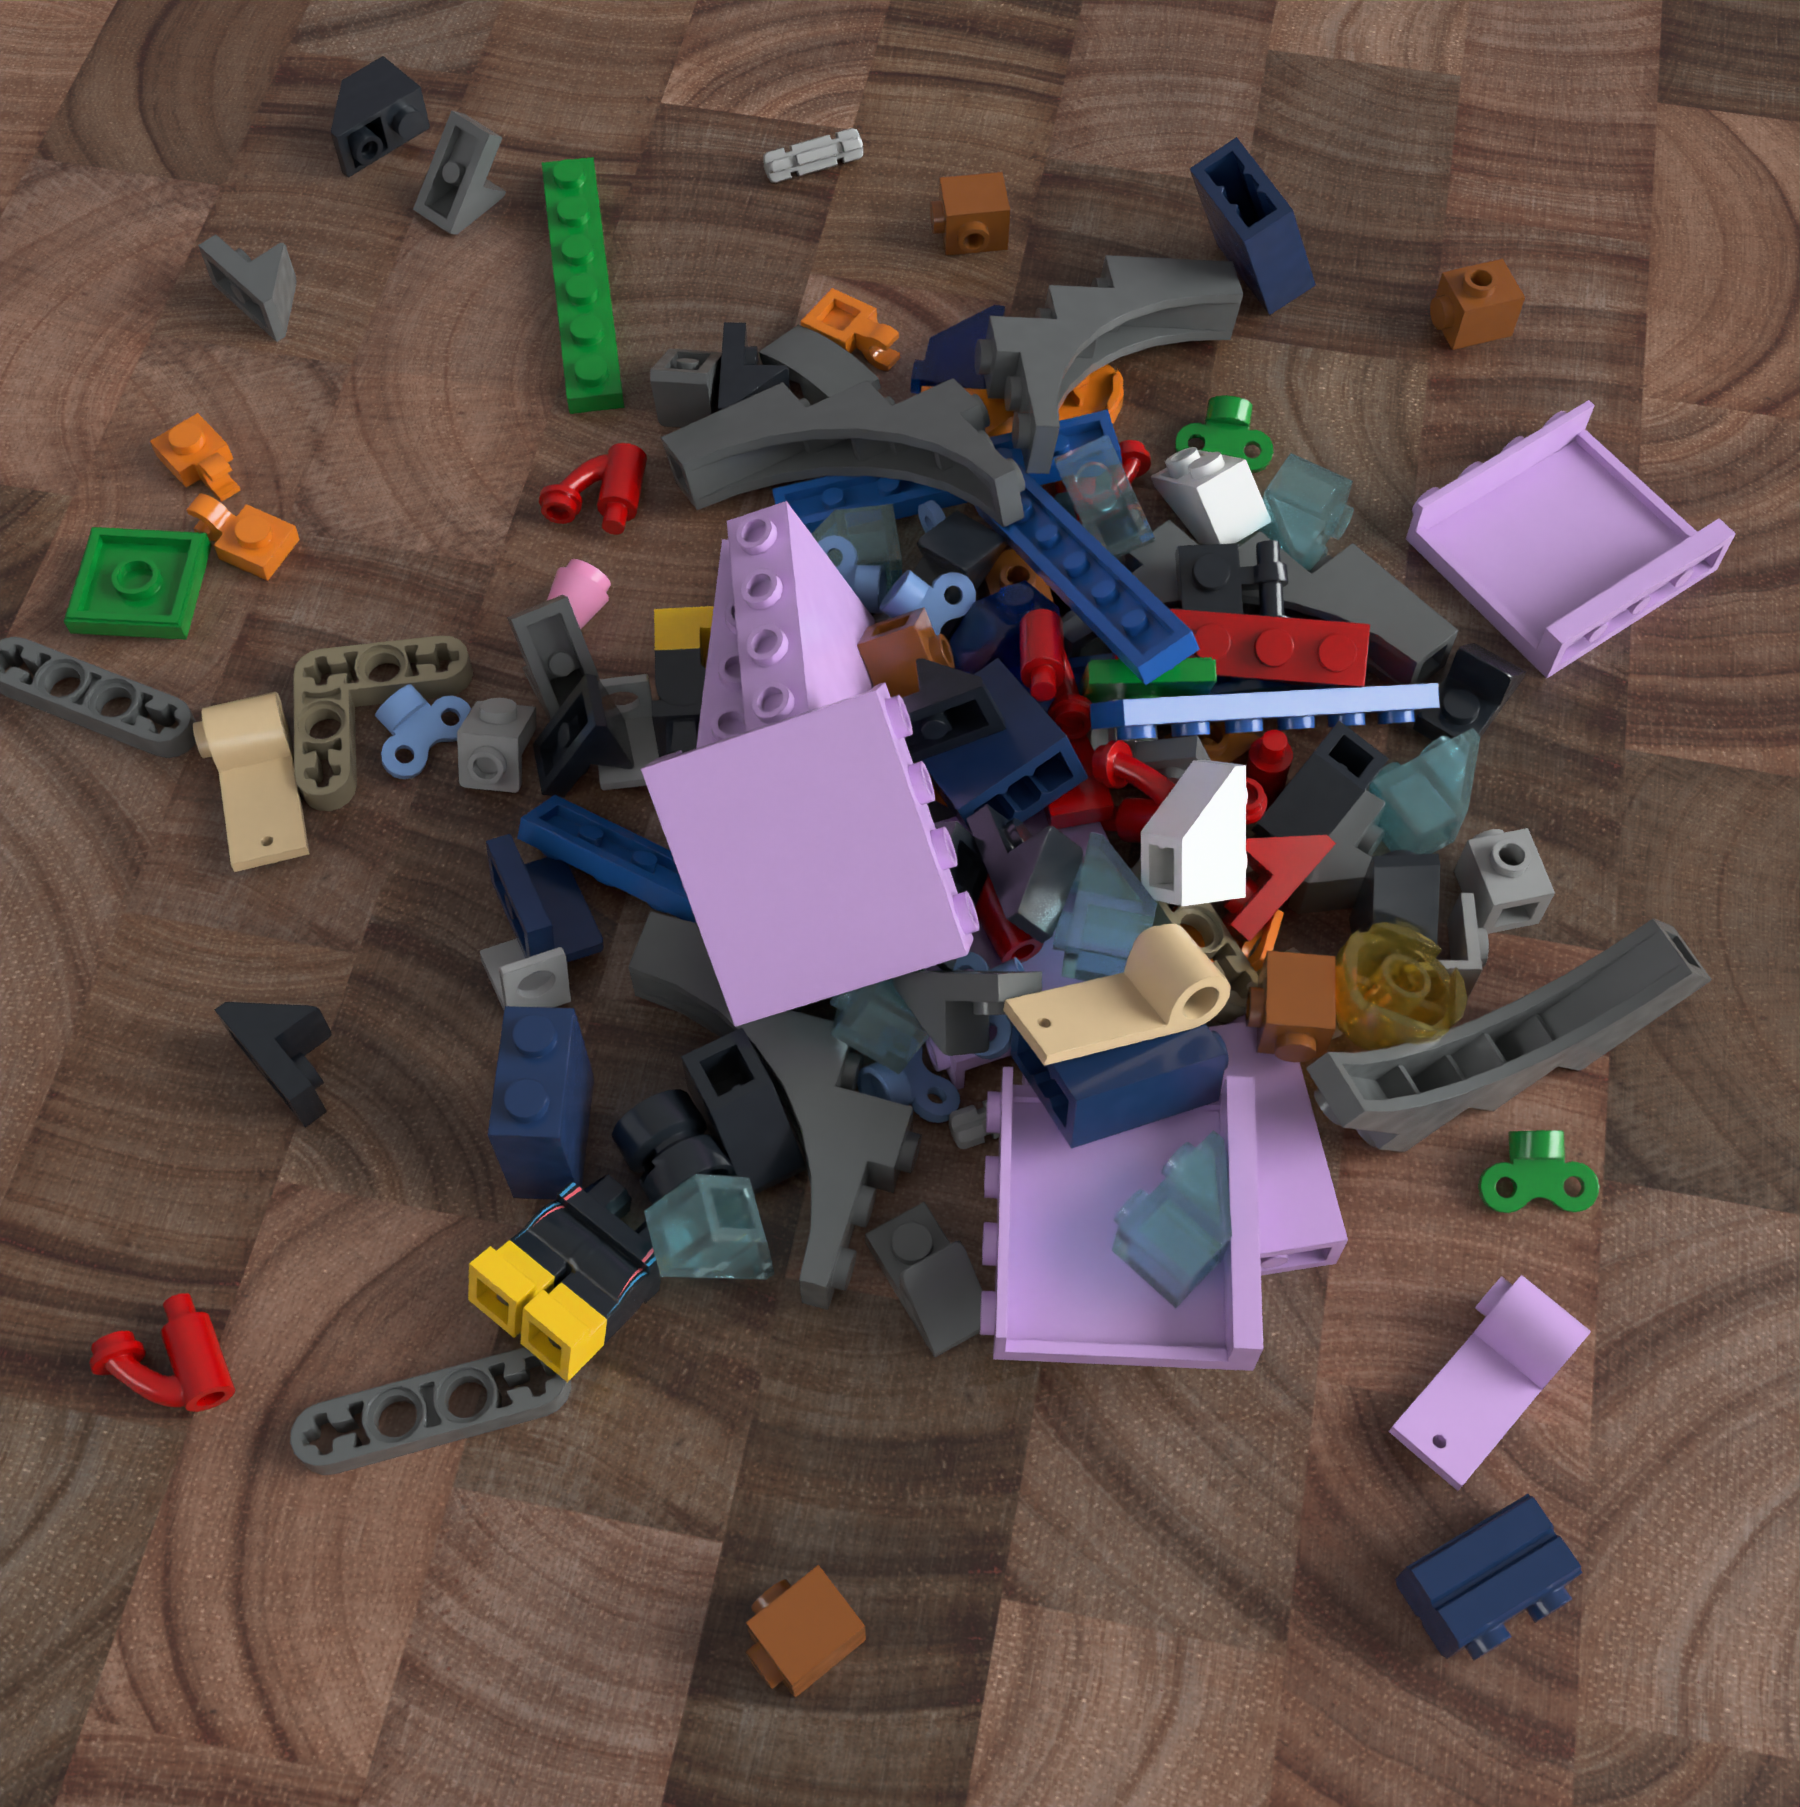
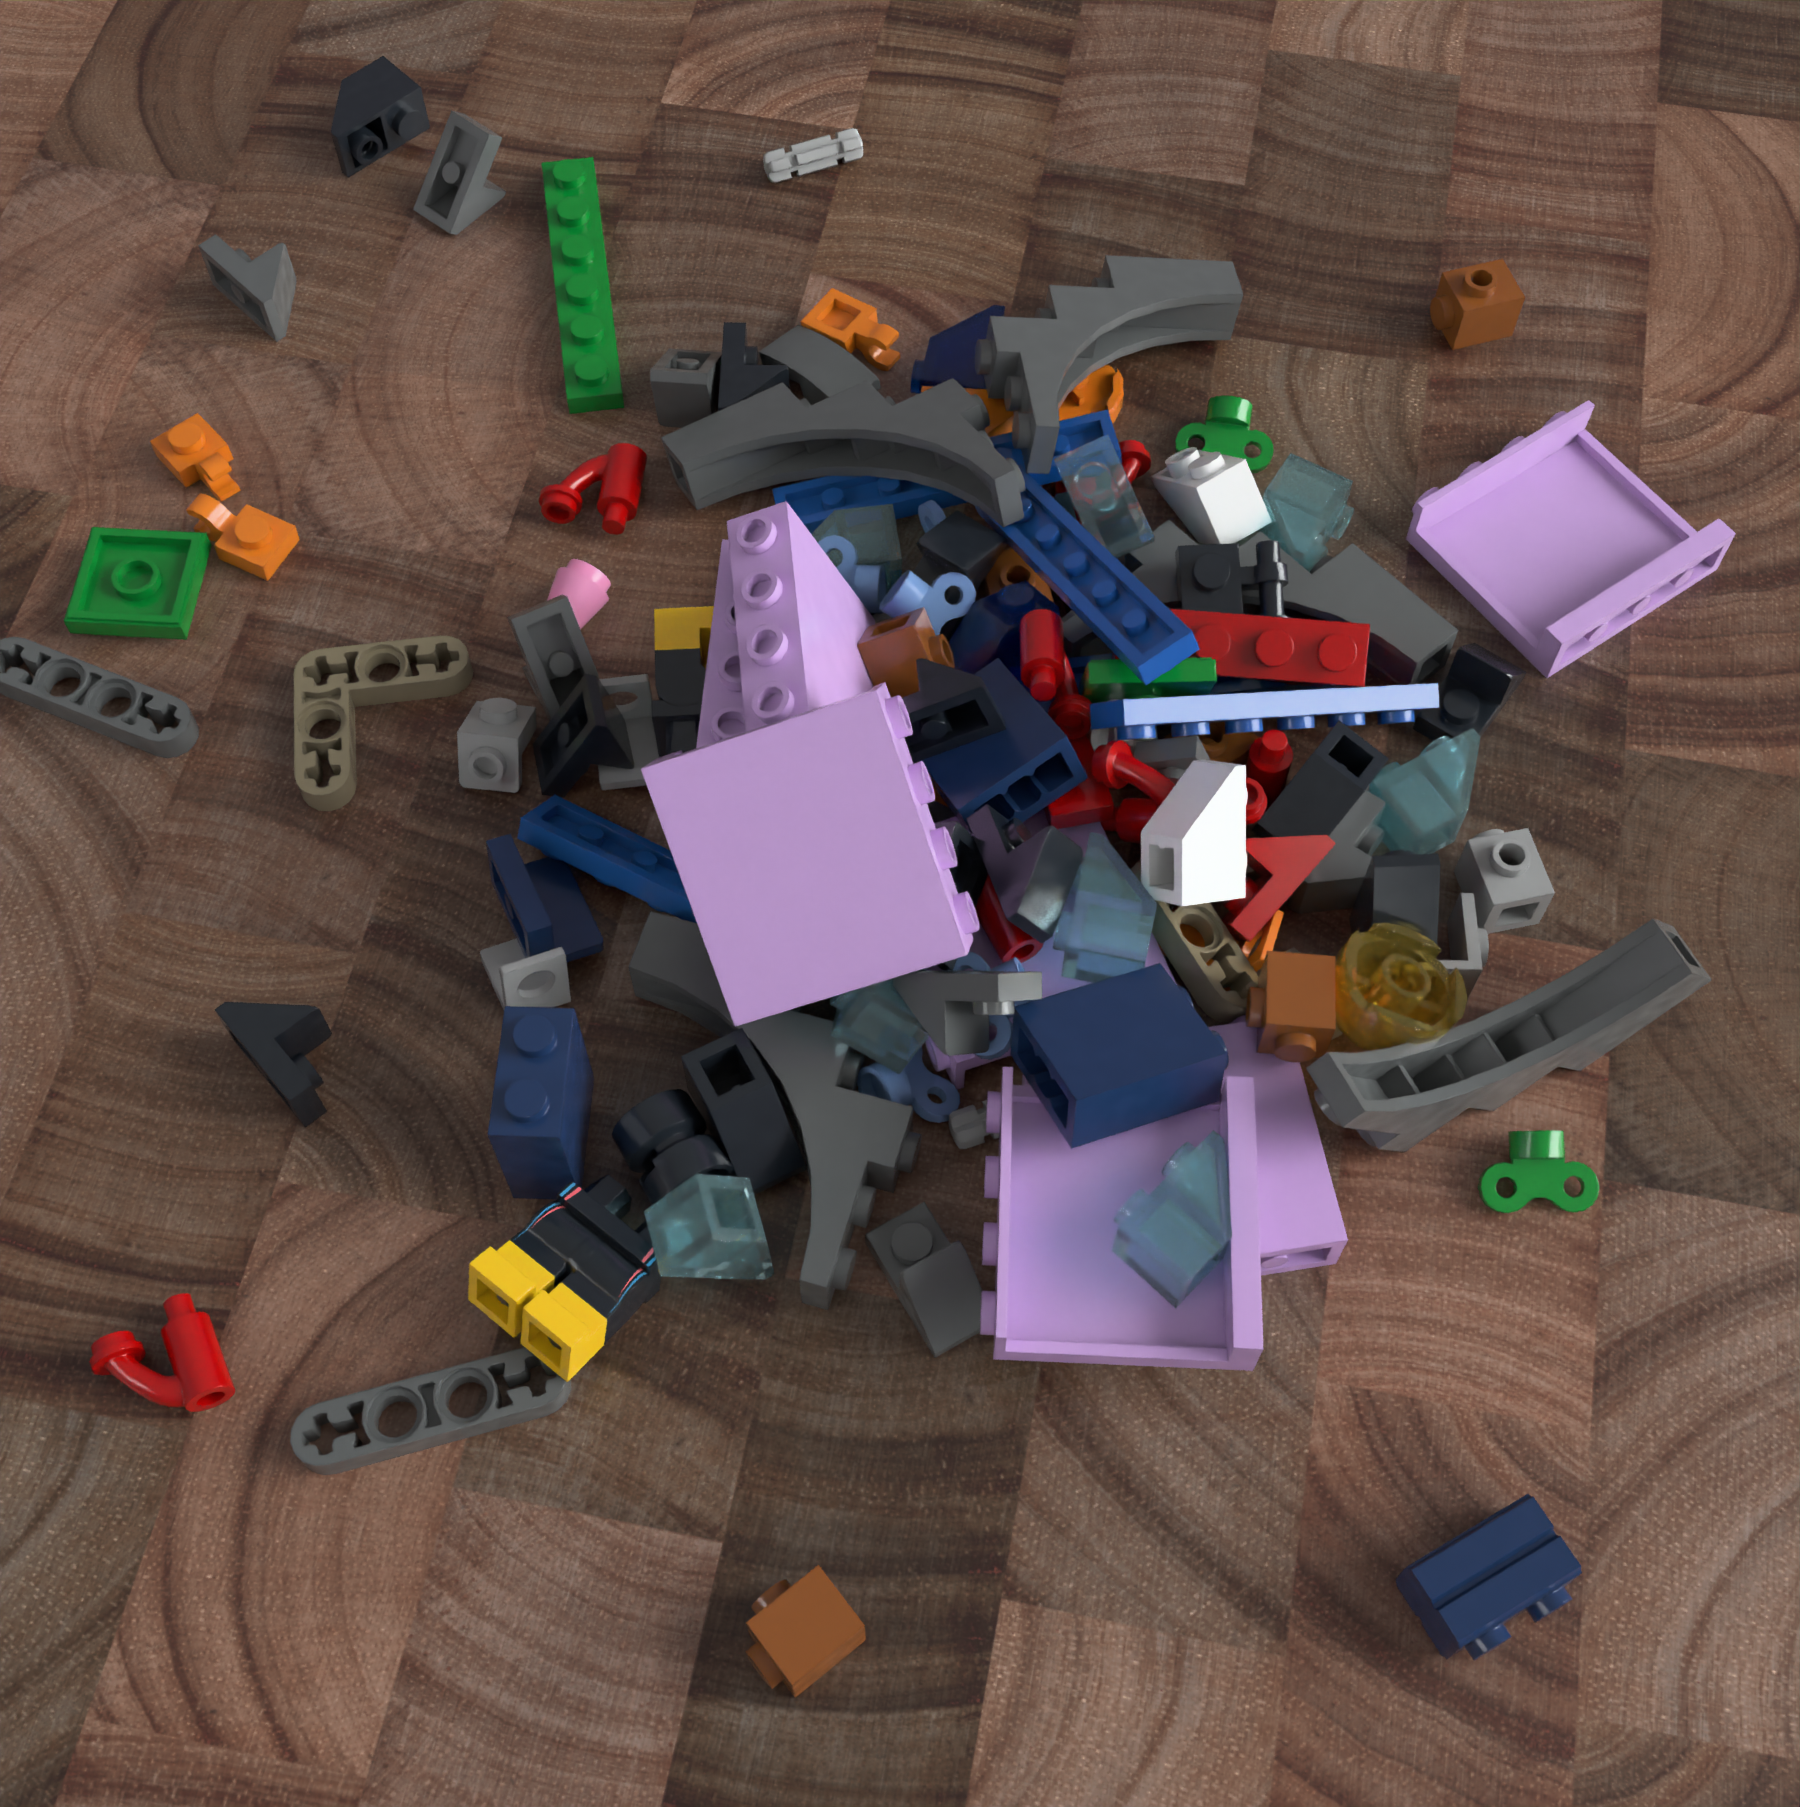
(256, 779): tan door -> none
(416, 728): medium blue piece -> none
(972, 213): dark orange brick -> none
(1161, 992): tan door -> none
(1253, 225): dark blue brick -> none
(1489, 1379): lavender door -> none

